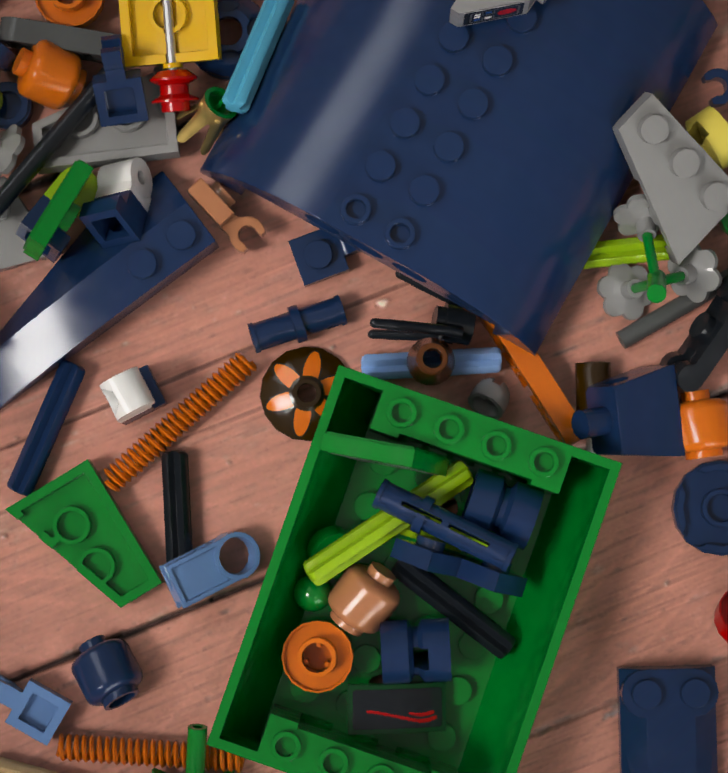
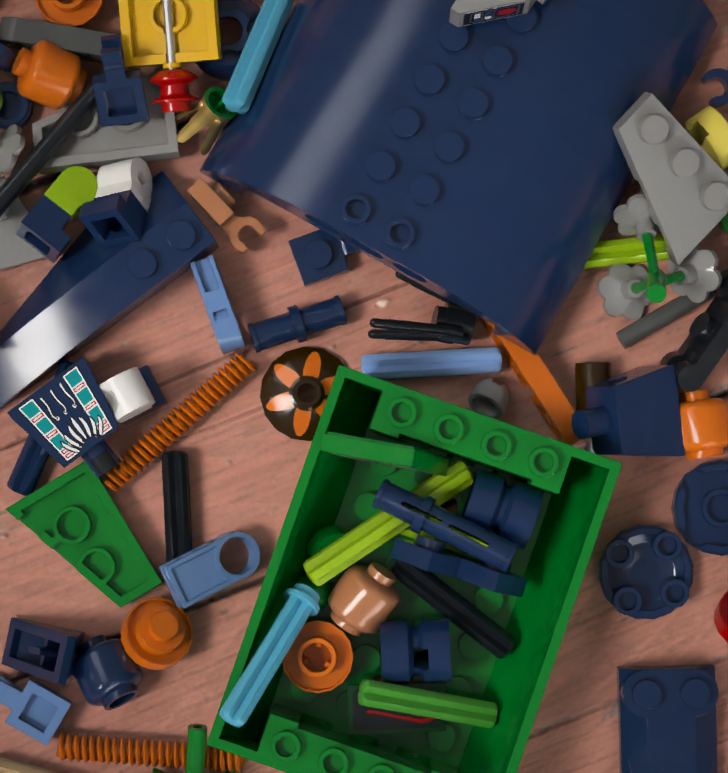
(42, 650): none -> dark blue slope
(60, 210): green plate -> none
(70, 419): none -> torso
(156, 634): none -> orange plate
(218, 304): none -> medium blue piece
(299, 604): none -> medium azure axle
(425, 374): reddish brown cone -> none
(427, 703): none -> bright green axle
(646, 572): none -> dark blue dish

